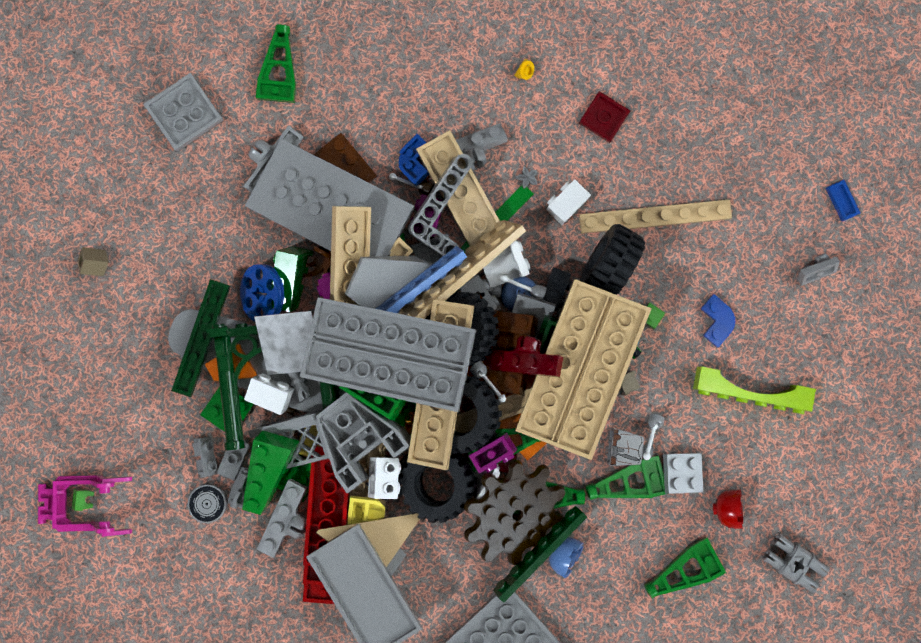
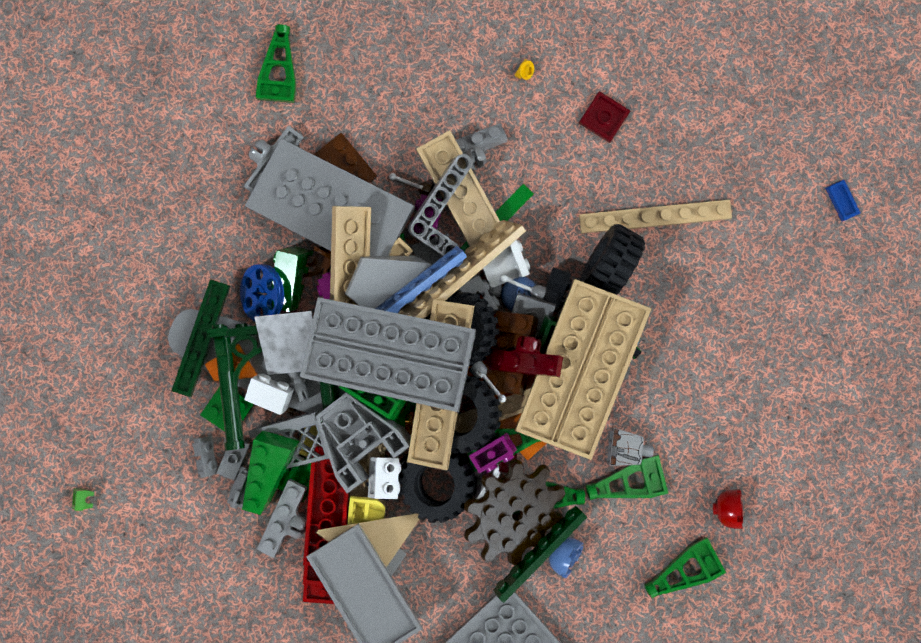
(56, 504): dark pink piece -> none
(92, 261): dark tan panel -> none
(183, 112): light grey plate -> none
(207, 503): tile -> none
(409, 161): blue plate -> none
(527, 177): light grey plant -> none
(568, 202): white brick -> none
(629, 383): dark tan panel -> none
(655, 316): bright green plate -> none
(655, 422): hinge -> none
(683, 473): plate -> none
(711, 381): lime arch -> none
(723, 320): blue plate -> none
(786, 566): light grey pin -> none
(823, 267): light grey hinge -> none

